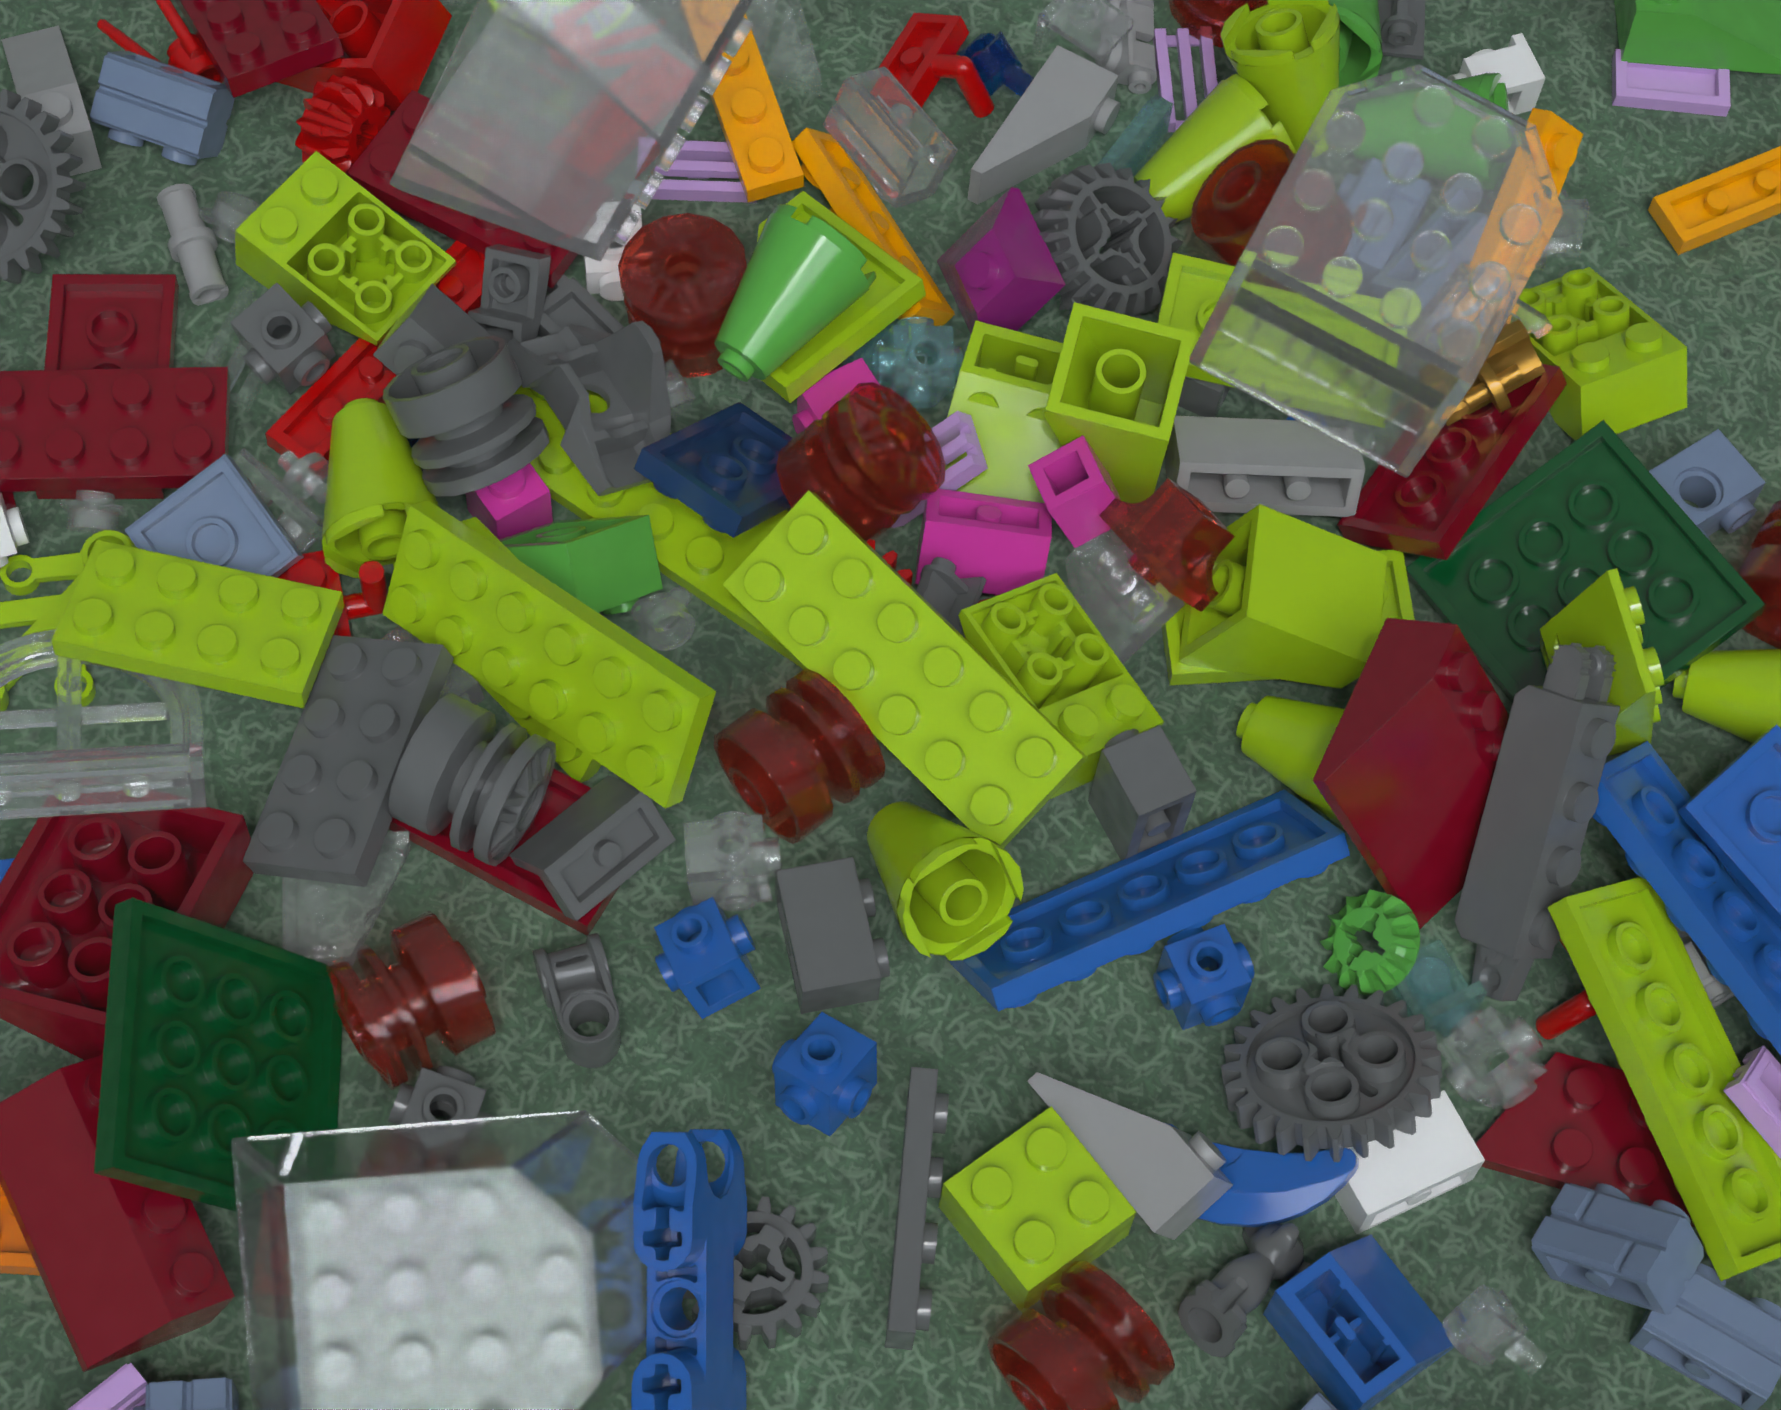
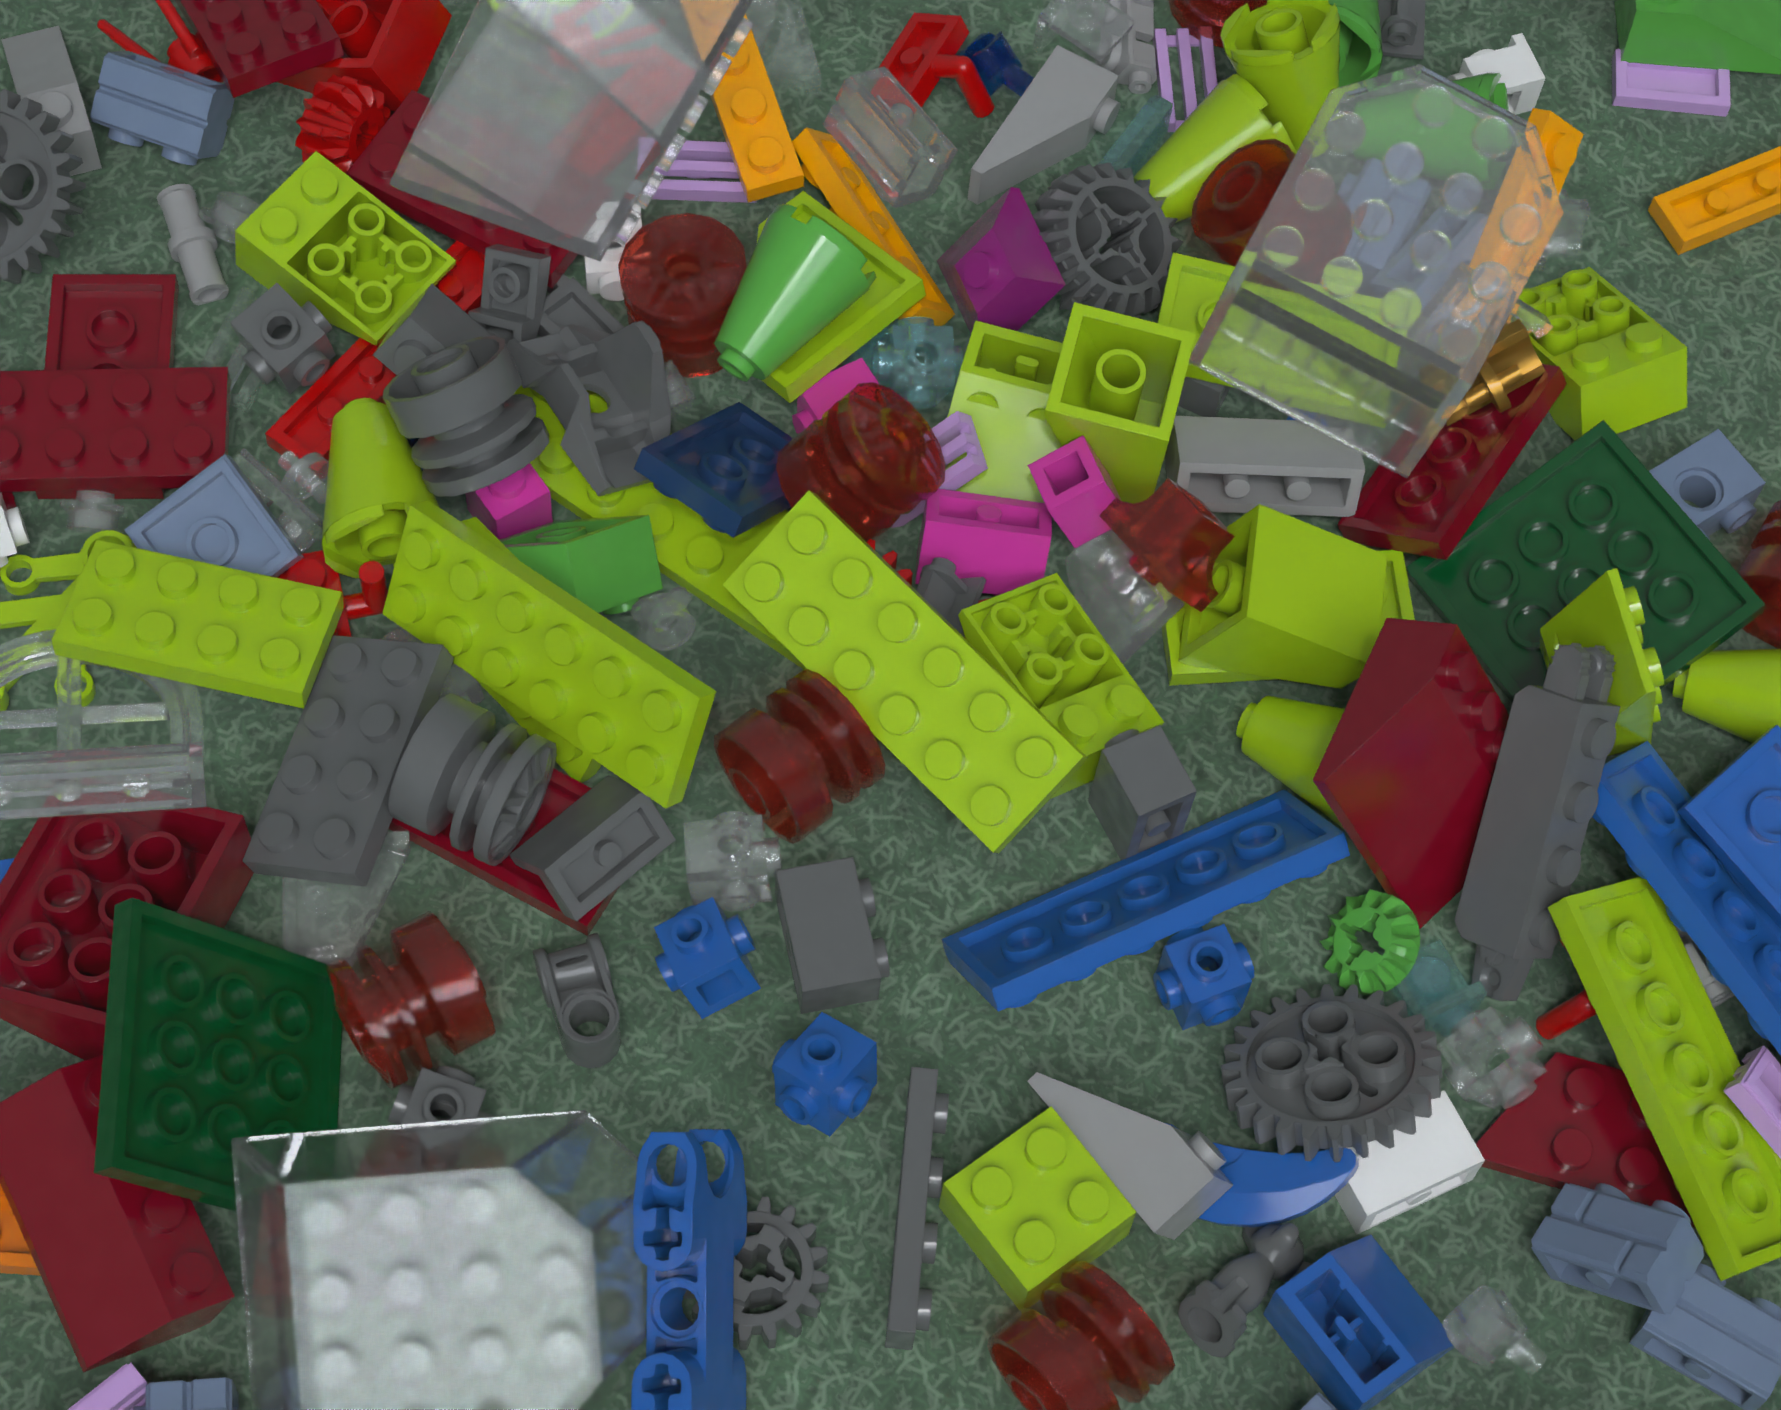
(943, 880): lime cone -> none

